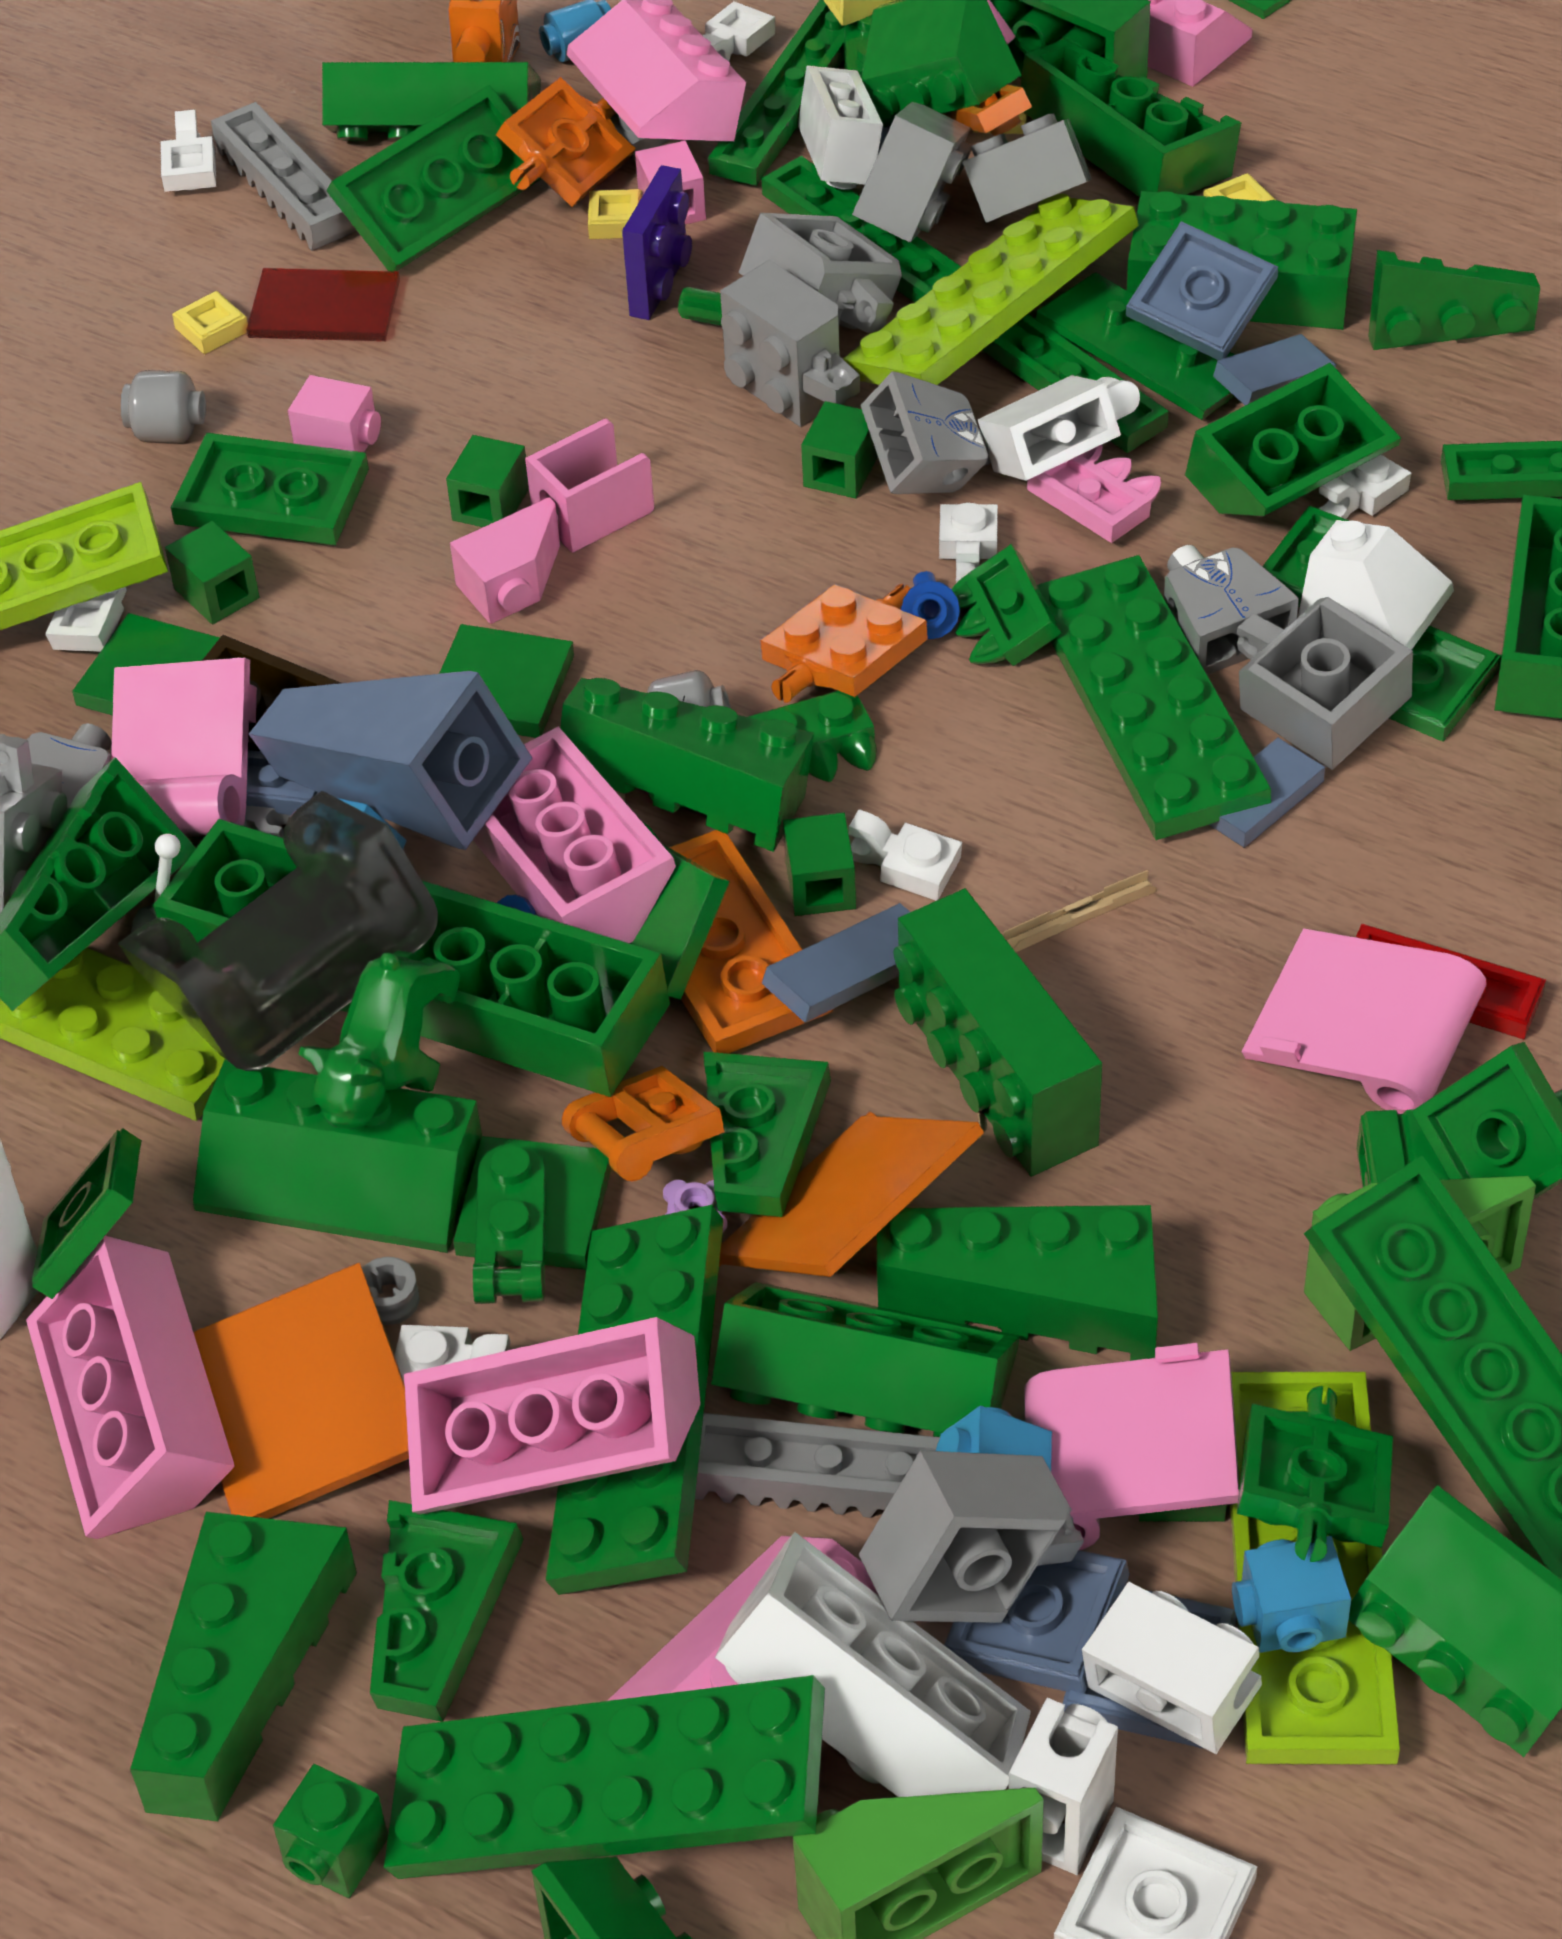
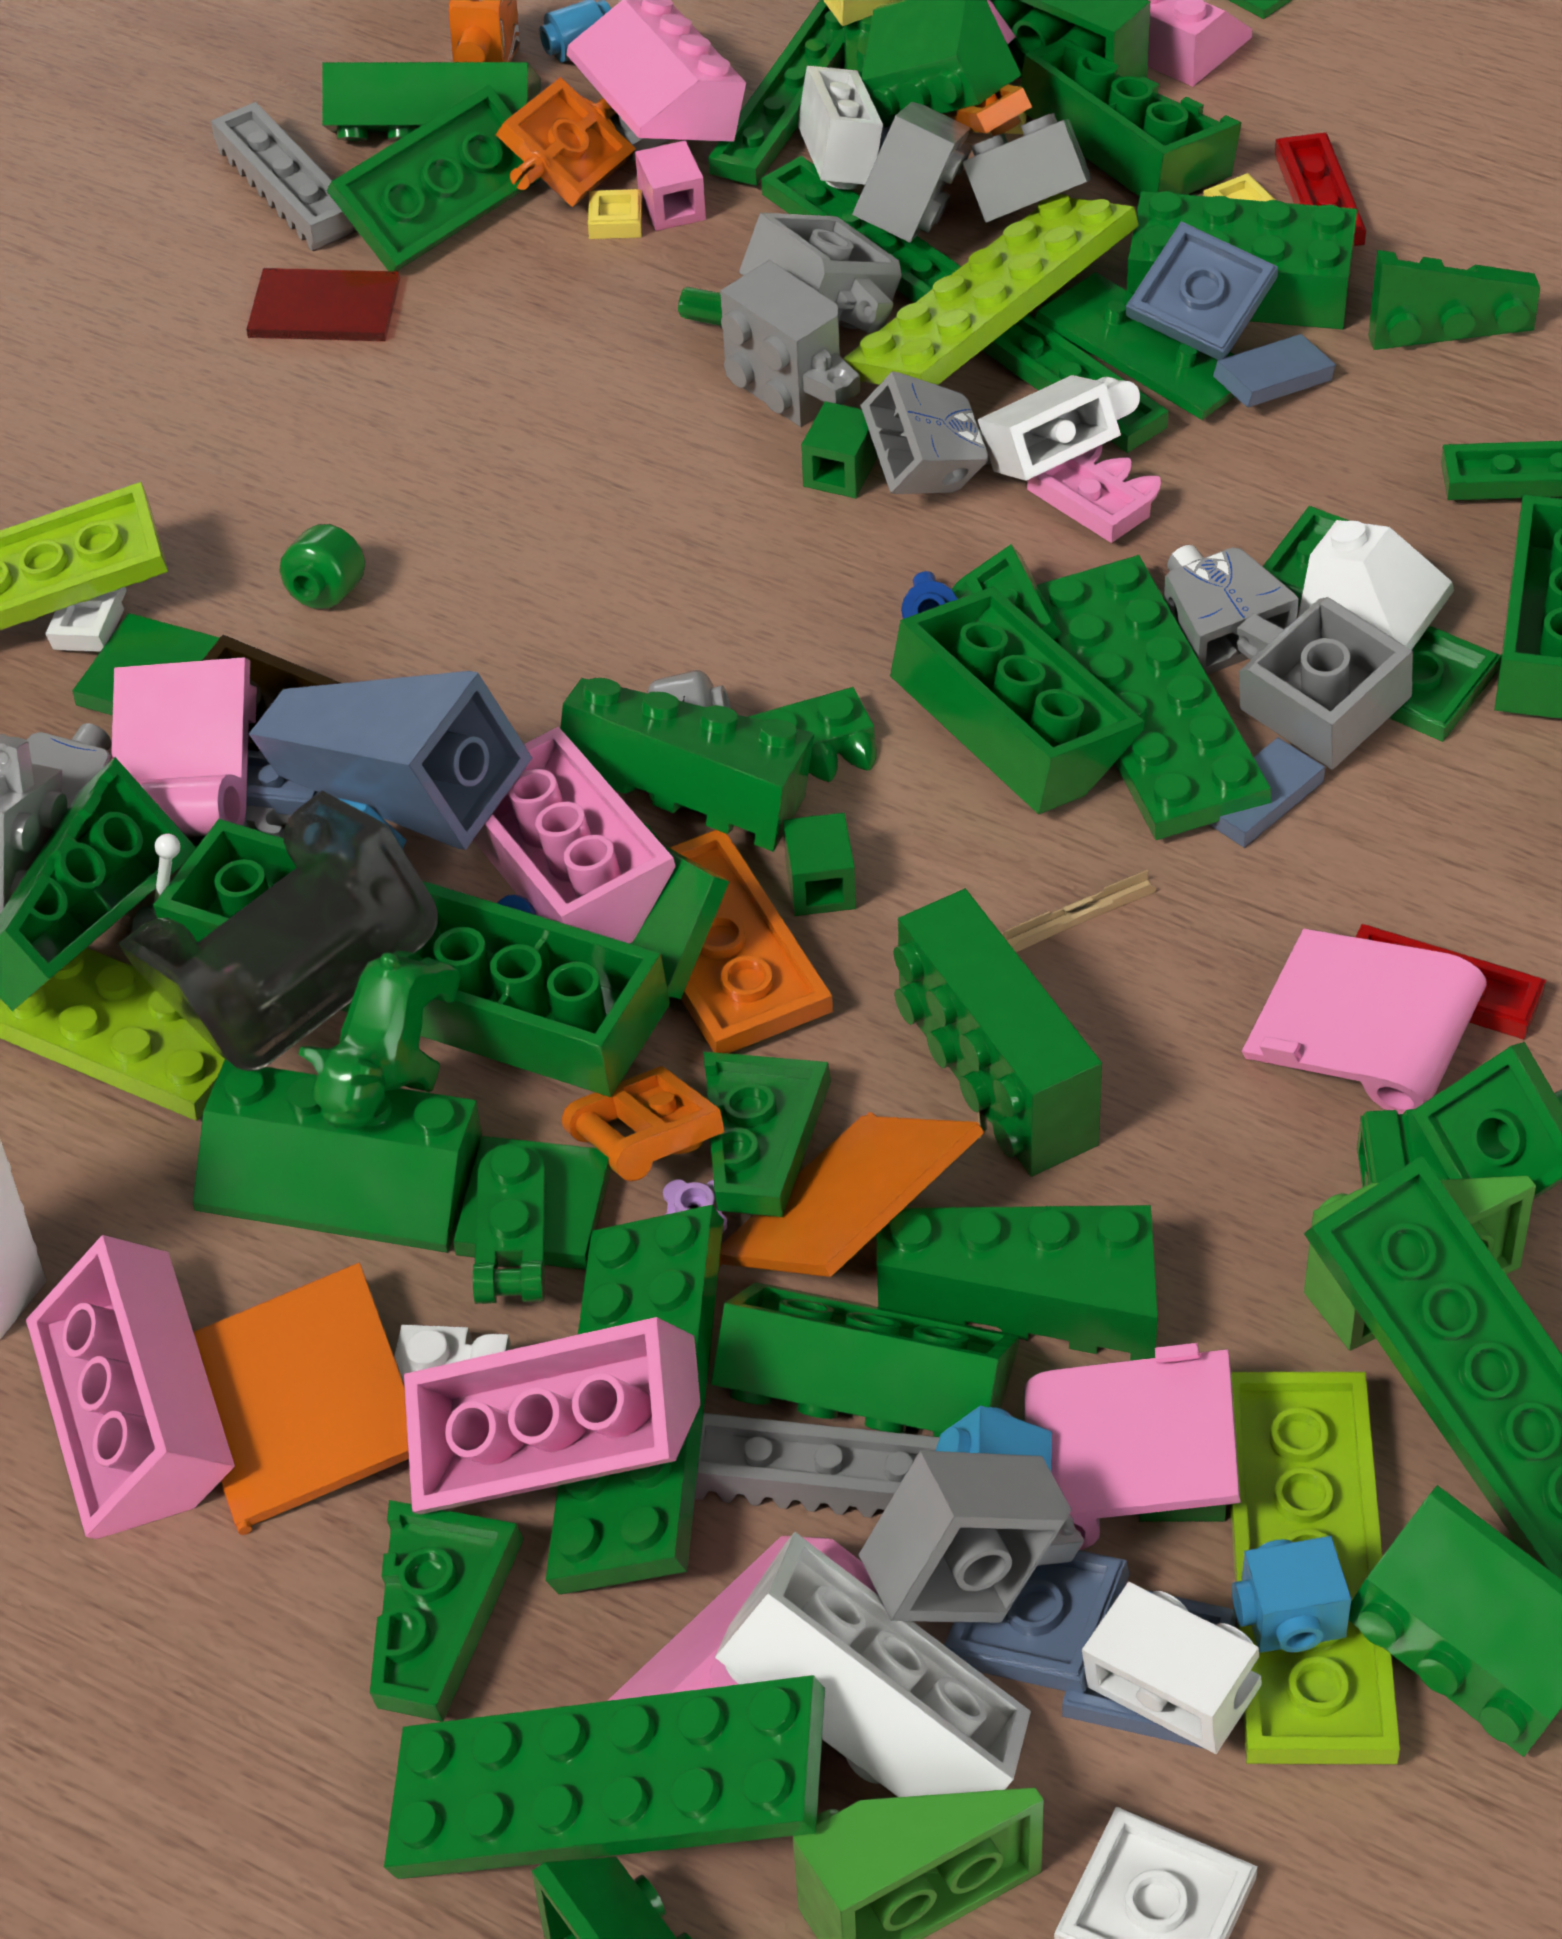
(86, 1212): green tile -> none
(162, 406): light grey head -> none
(189, 159): white plate -> none
(210, 322): light yellow tile -> none
(212, 572): green brick -> none
(237, 1638): green wedge -> none
(270, 488): green plate -> none
(325, 563): none -> green head
(330, 1831): green brick -> none
(334, 415): bright pink brick -> none
(406, 1295): light grey bush -> none
(487, 481): green brick -> none
(508, 560): bright pink slope -> none
(518, 670): green tile -> none
(589, 486): bright pink piece -> none
(656, 242): dark purple plate -> none
(739, 30): white plate -> none
(838, 966): sand blue tile -> none
(842, 642): orange plate -> none
(911, 860): white plate -> none
(967, 534): white plate -> none
(1013, 697): none -> green slope
(1073, 1769): white brick -> none
(1286, 444): green slope -> none
(1316, 175): none -> red tile
(1316, 1475): green plate -> none
(1366, 487): white plate -> none

